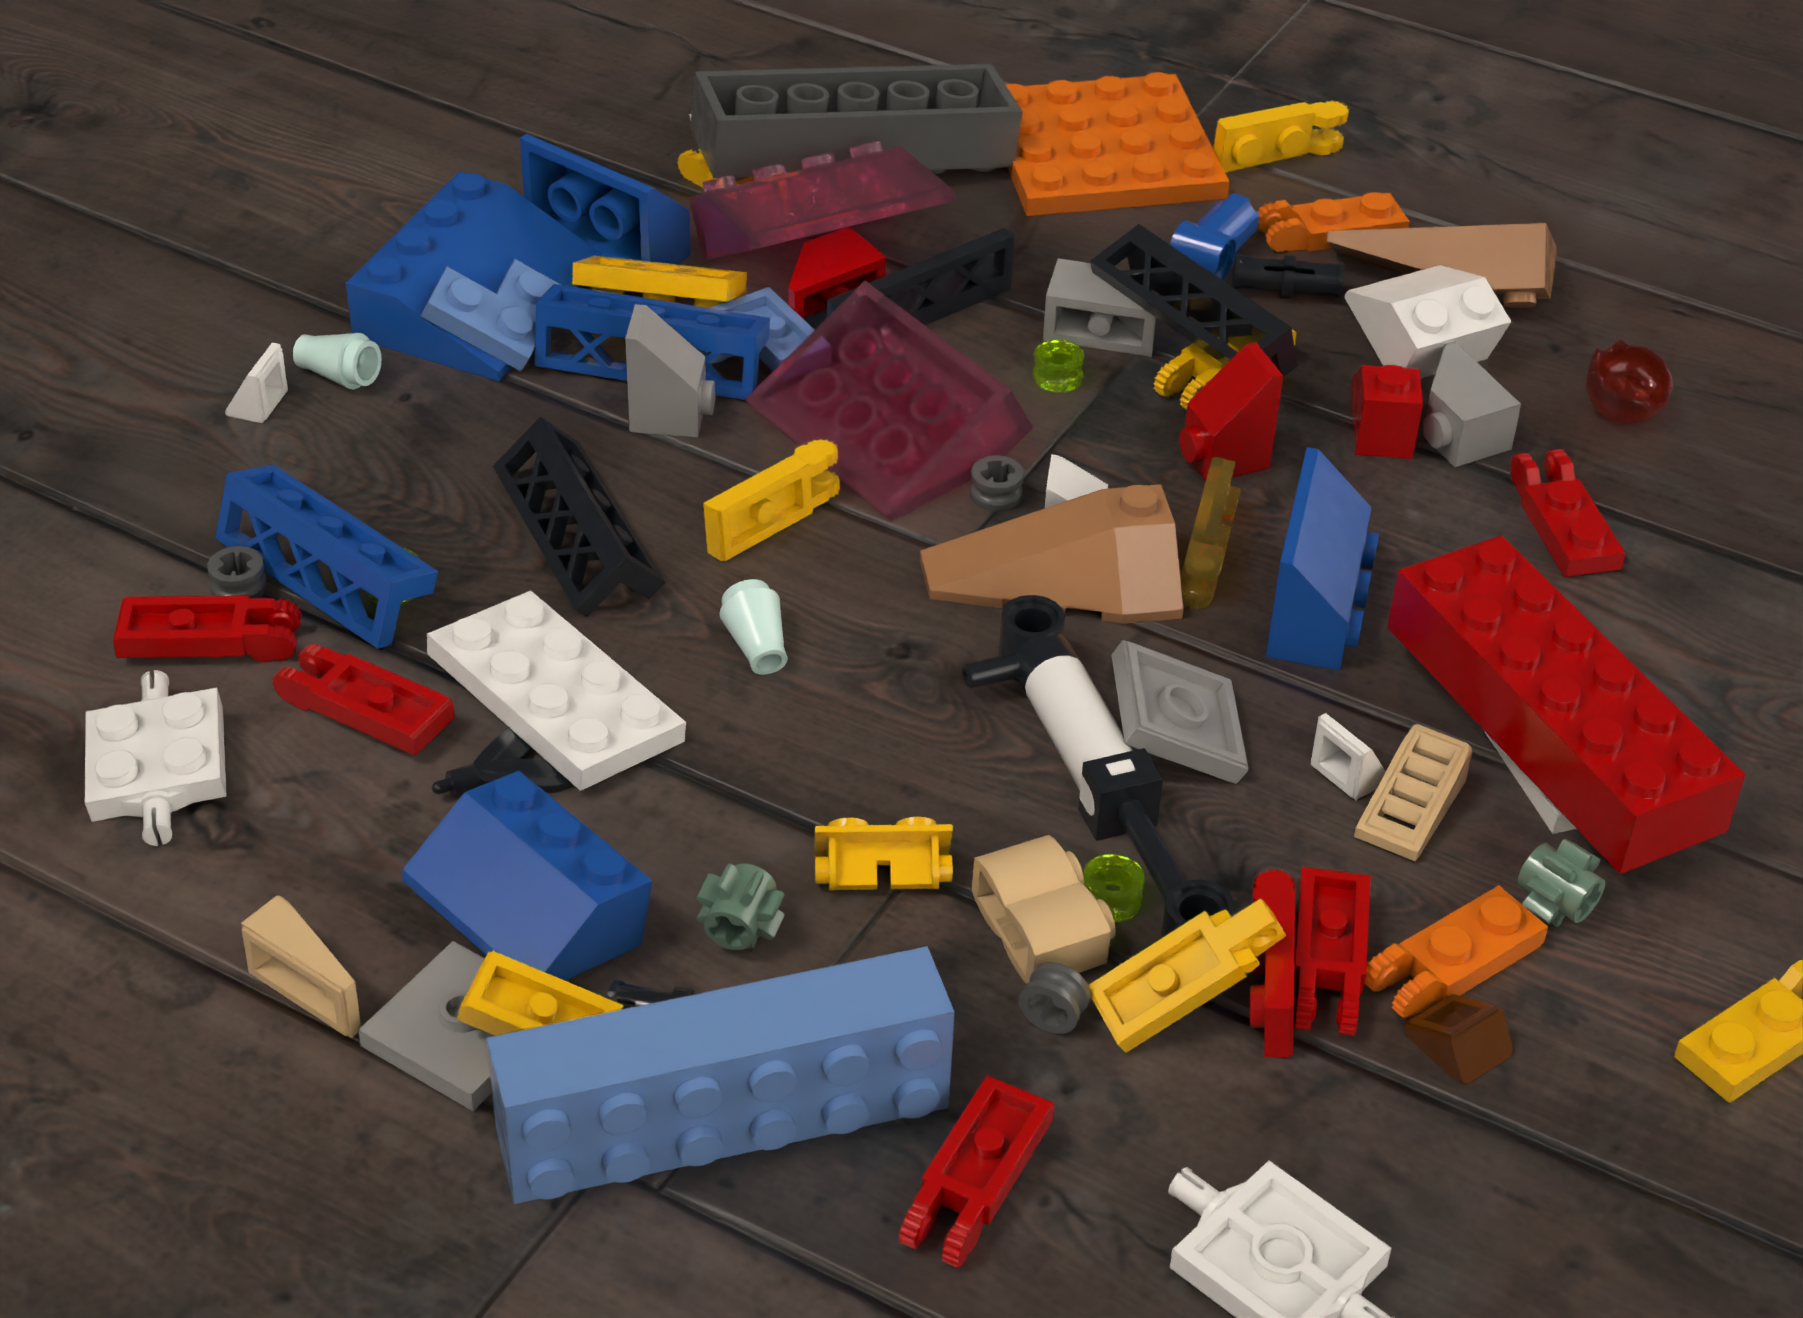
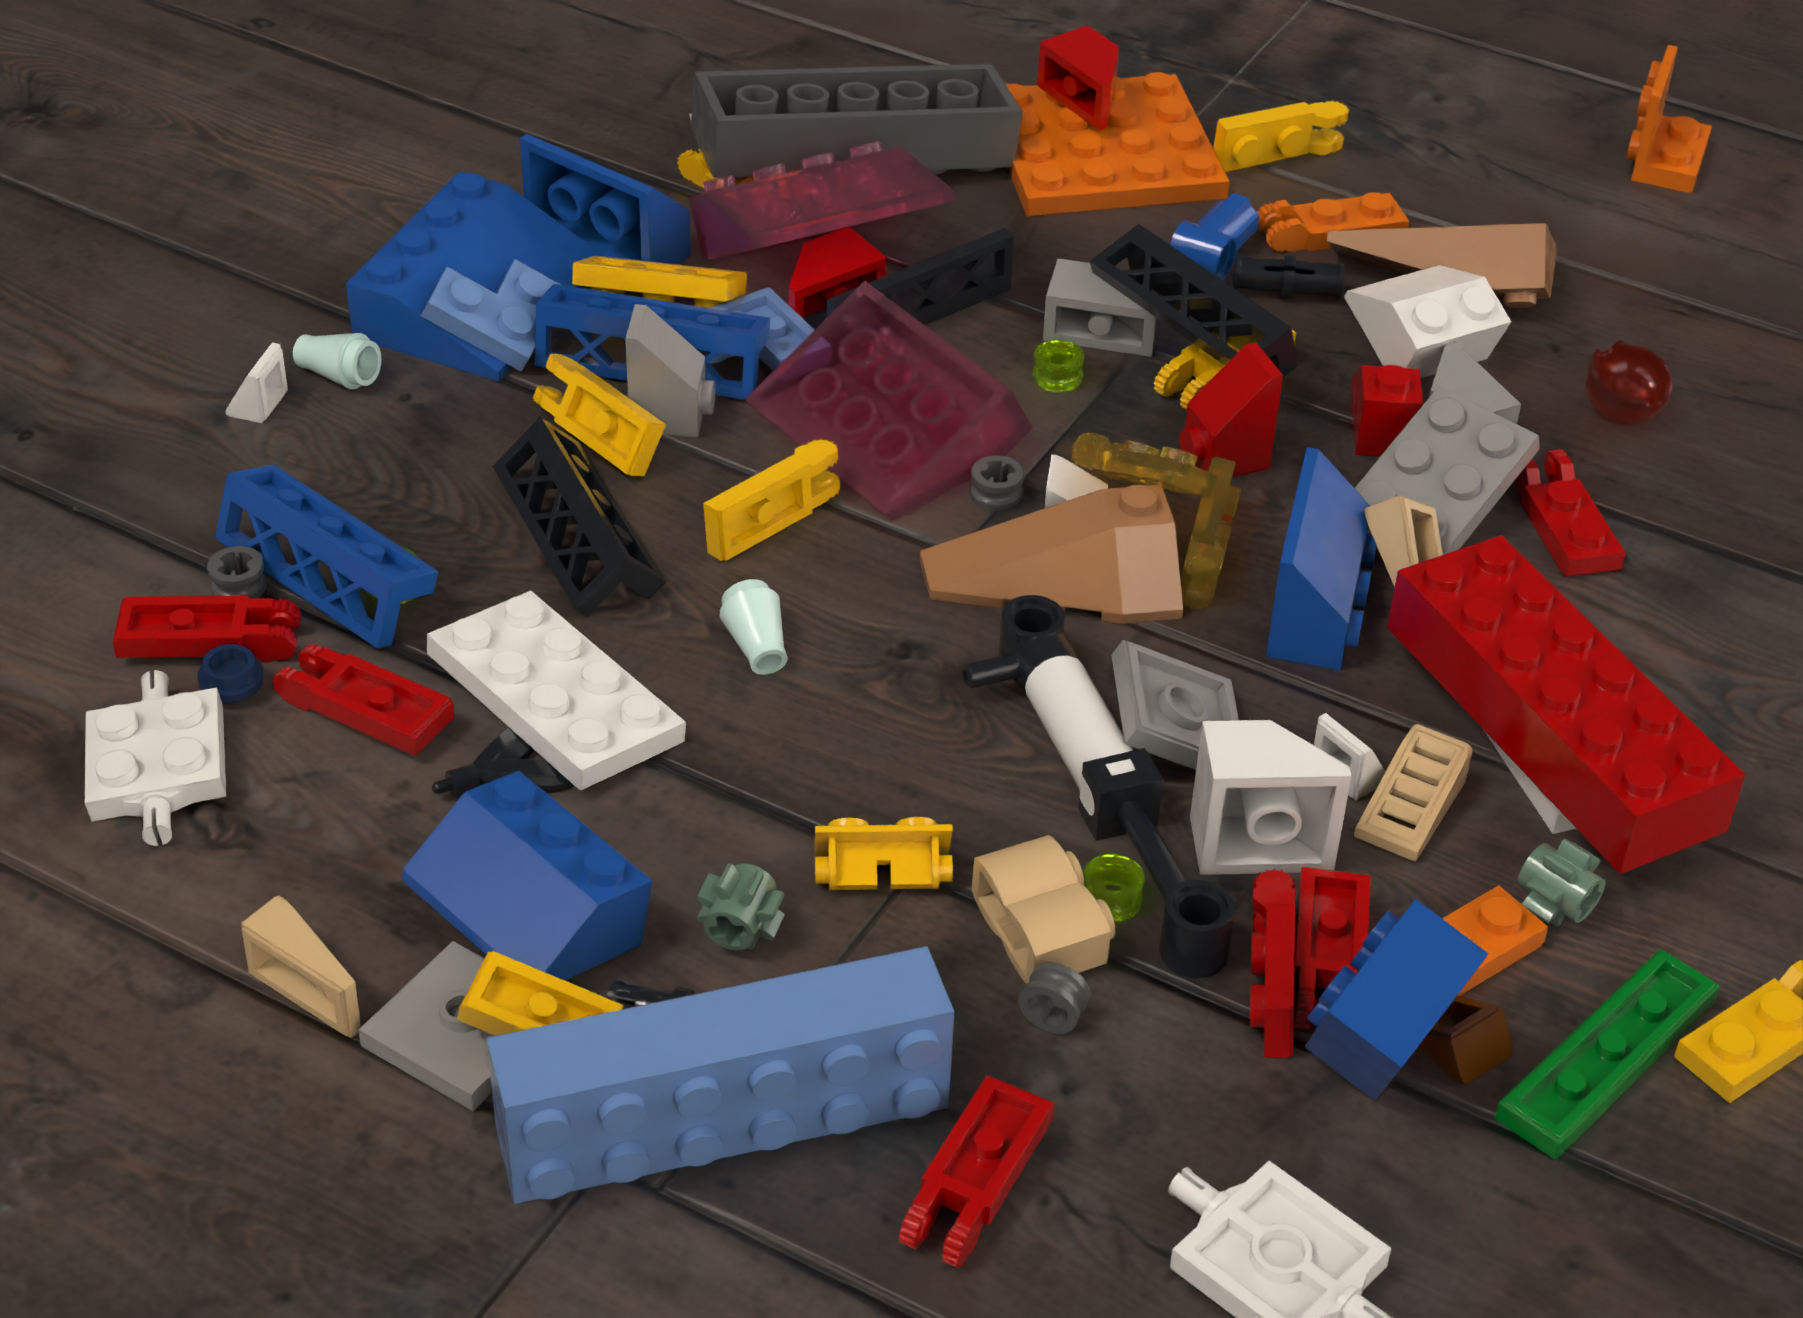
(232, 671): none -> dark blue plate
(601, 416): none -> yellow hinge
(1080, 73): none -> red slope
(1142, 465): none -> clear yellow hinge
(1183, 971): yellow hinge -> none
(1265, 800): none -> white slope
(1402, 987): none -> blue brick
(1404, 532): none -> tan slope
(1451, 460): none -> light grey plate
(1606, 1053): none -> green tile
(1665, 147): none -> orange bracket

